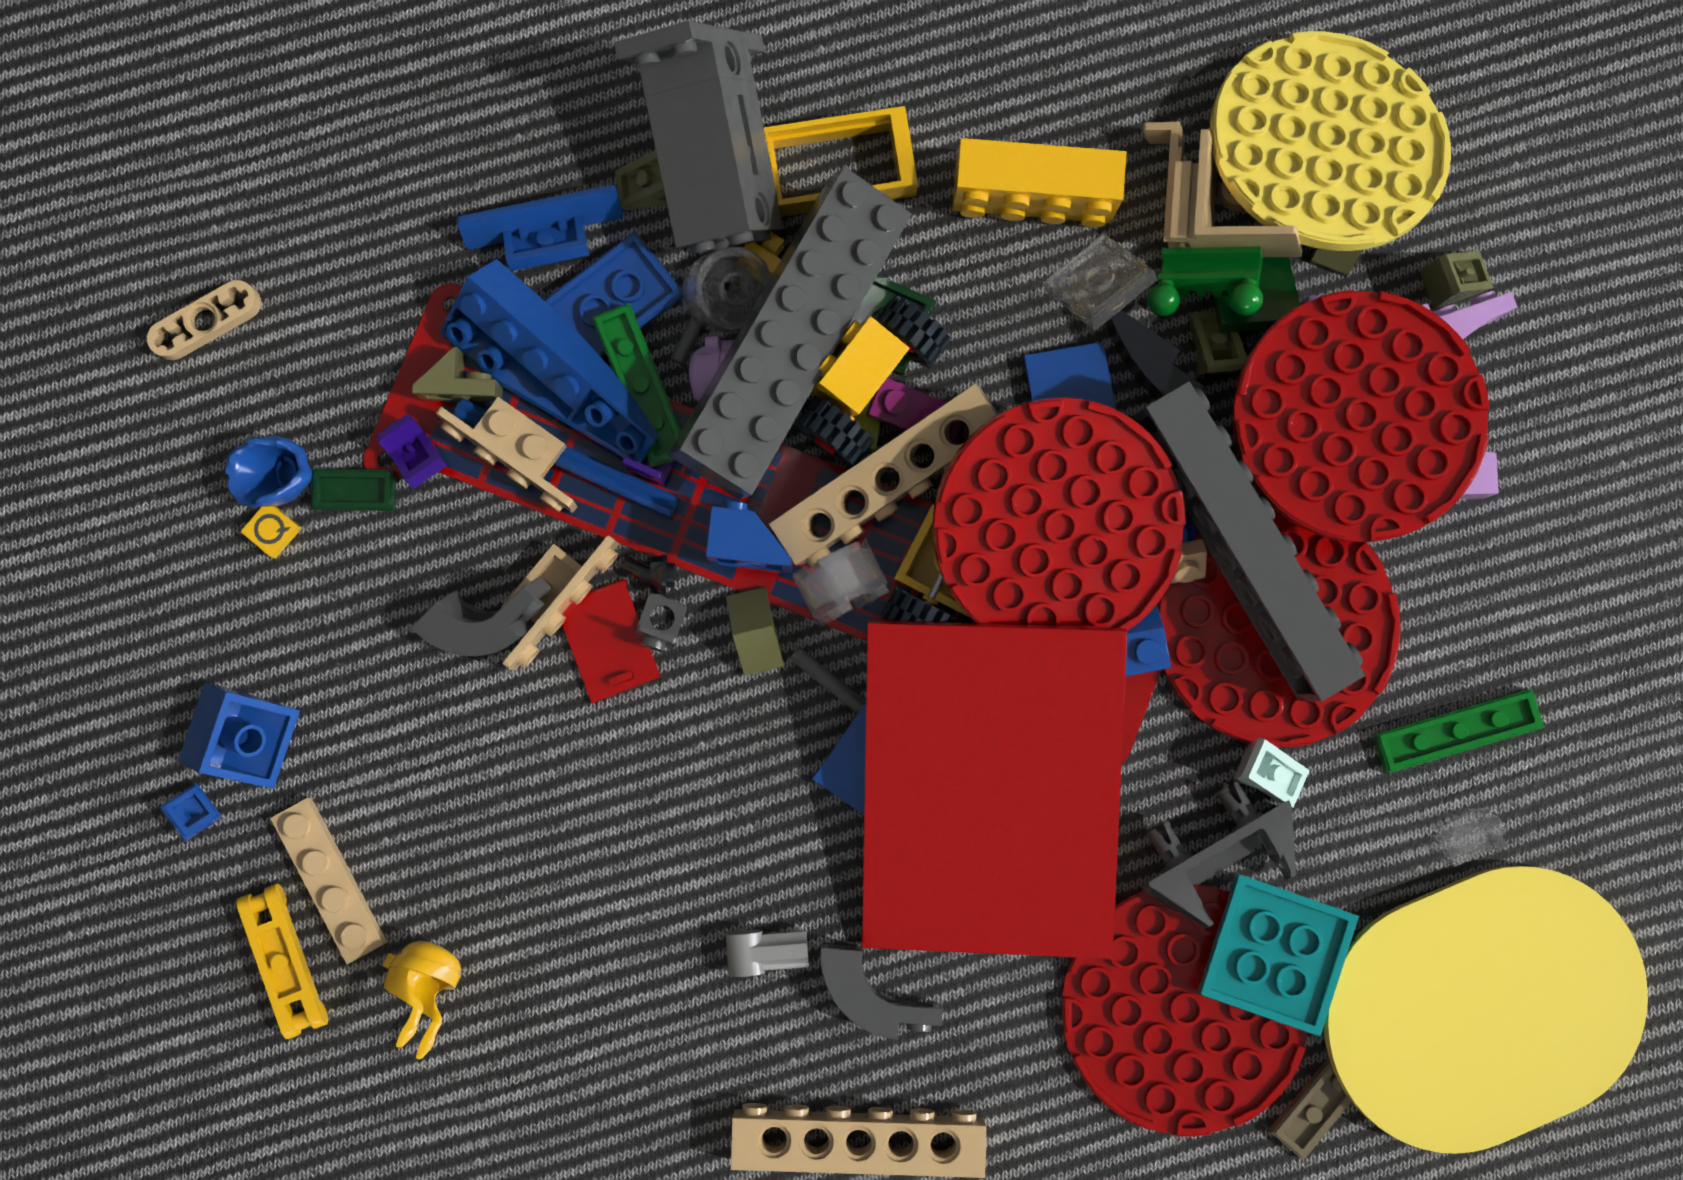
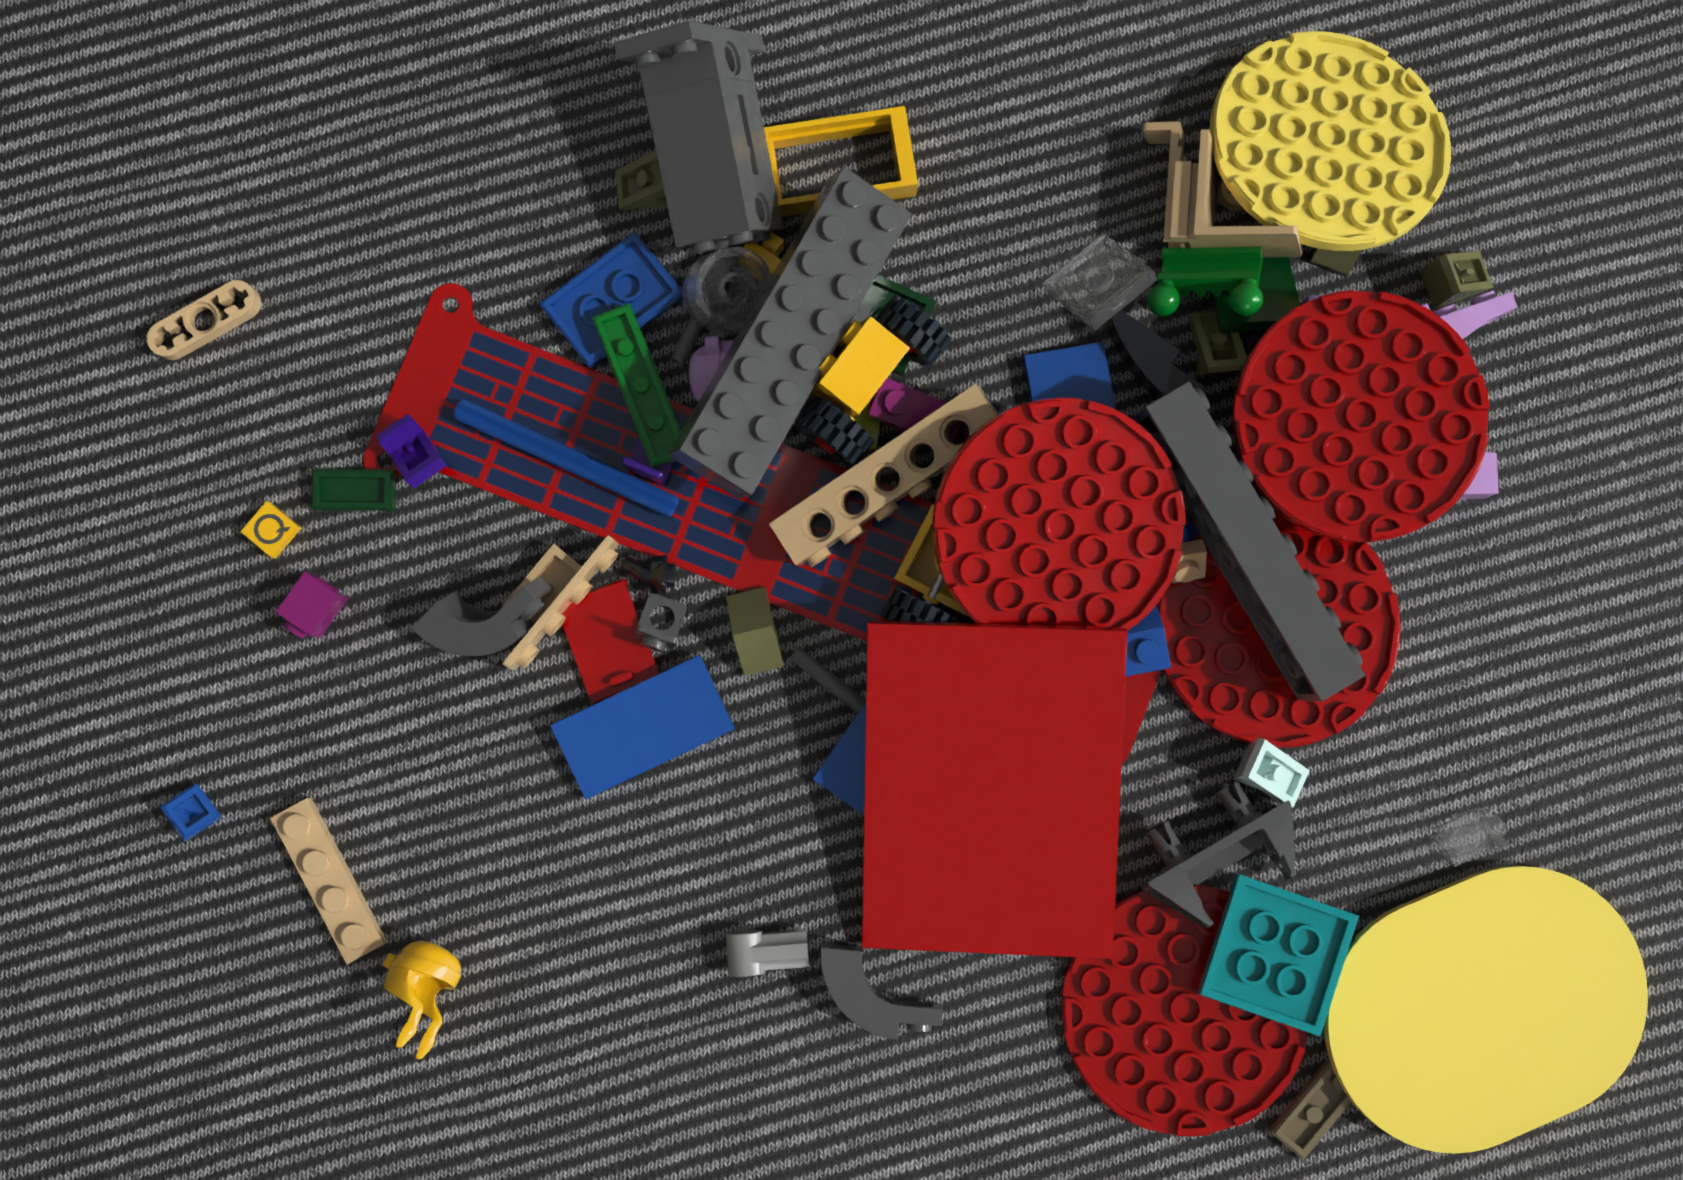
(238, 736): blue slope -> none
(267, 471): blue hair -> none
(281, 961): yellow plate -> none
(311, 606): none -> magenta brick
(446, 382): olive slope -> none
(516, 443): tan bracket -> none
(543, 228): blue bracket -> none
(544, 360): blue wedge -> none
(642, 726): none -> blue tile
(743, 540): blue slope -> none
(839, 580): clear brick -> none
(962, 1159): tan brick -> none
(1038, 182): yellow brick -> none
(1458, 730): green tile -> none

